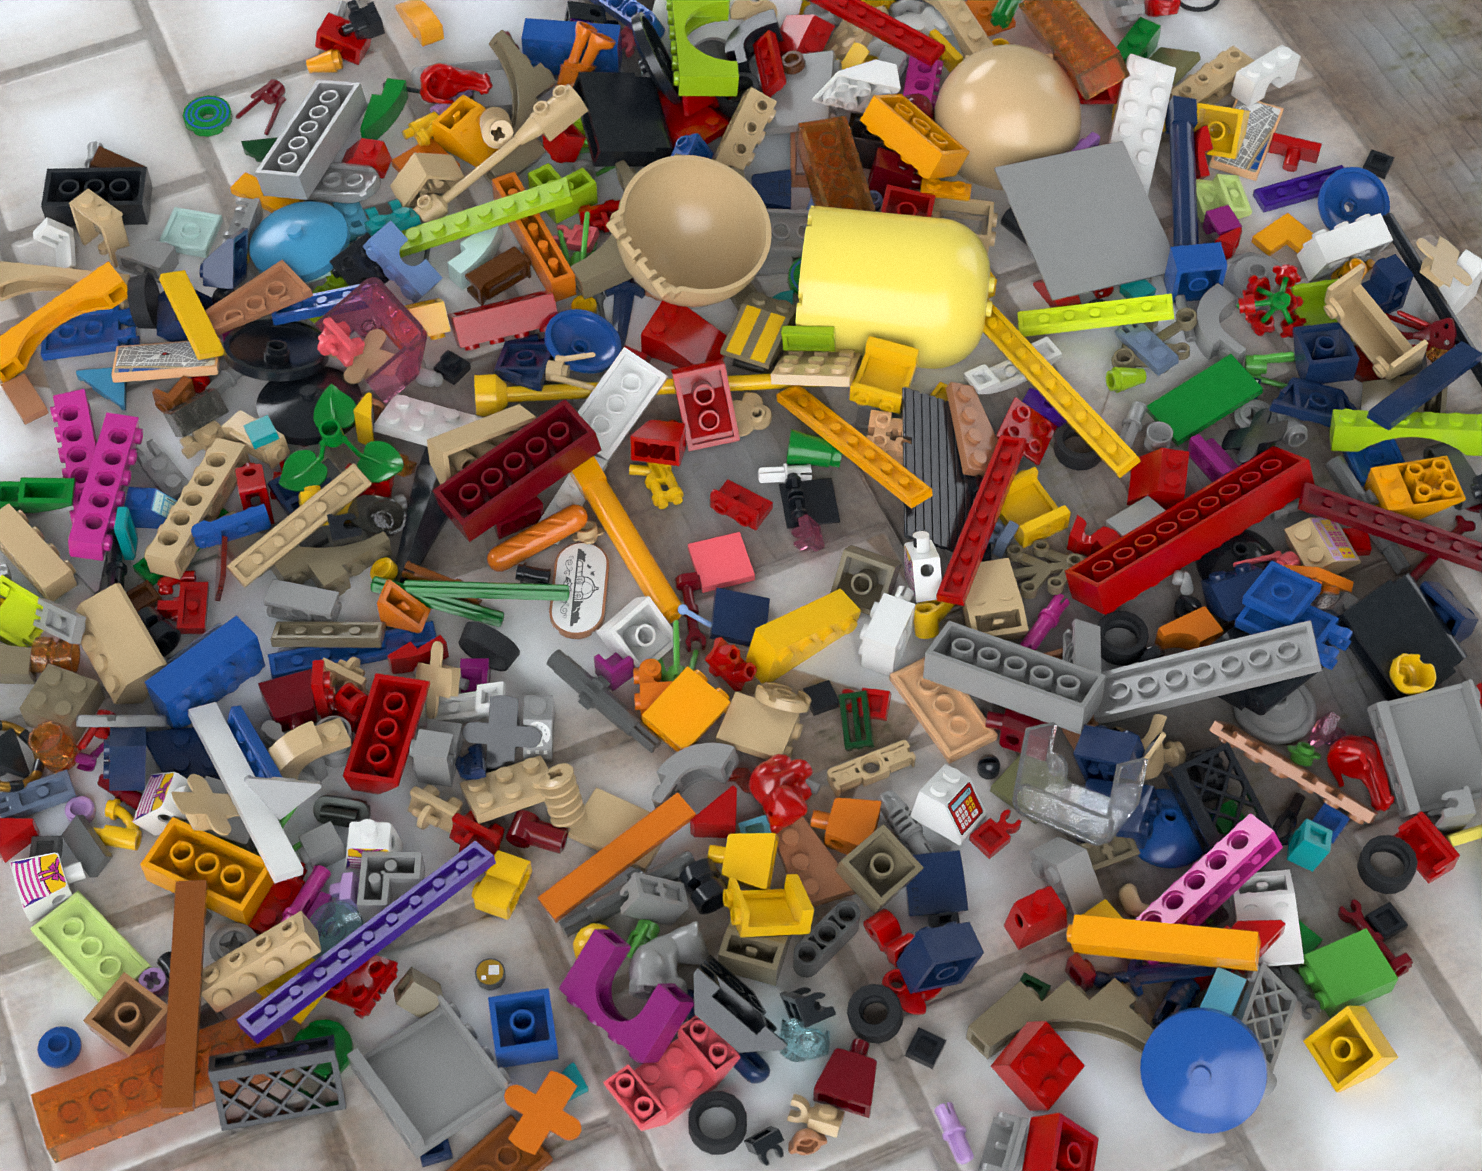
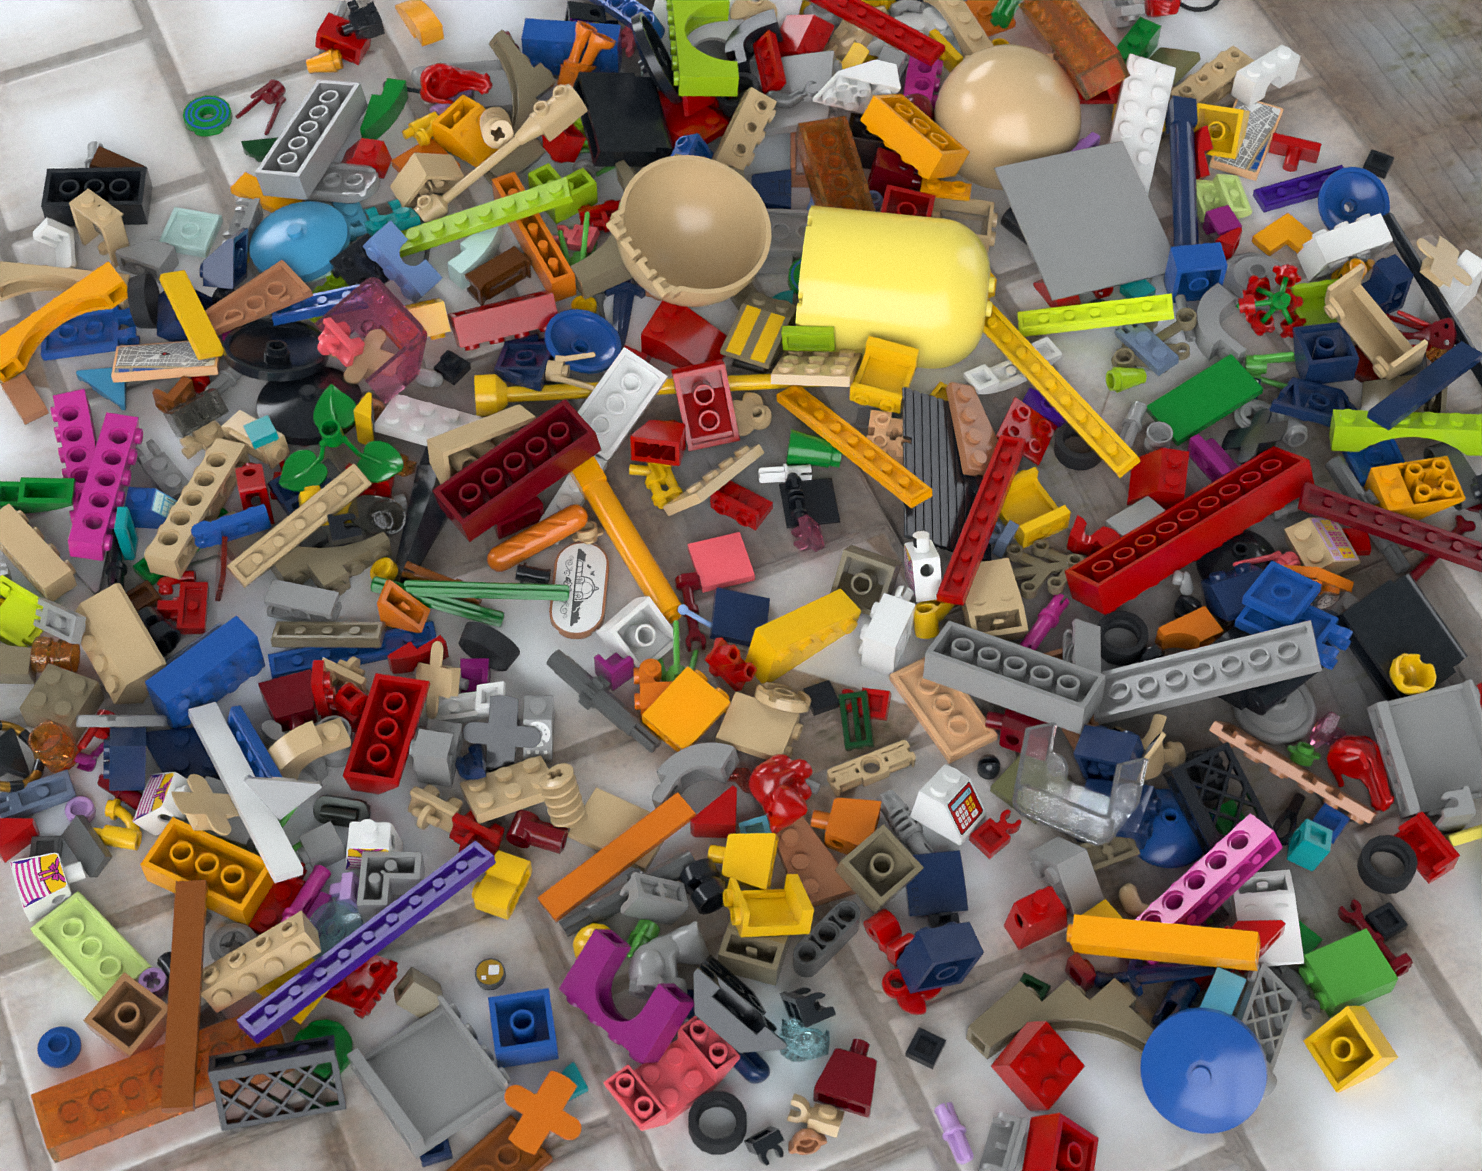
(714, 479): none -> tan wing
(787, 100): none -> dark grey arm
(793, 62): reddish brown tile -> none
(875, 994): black tyre -> none
(1455, 615): dark blue slope -> none

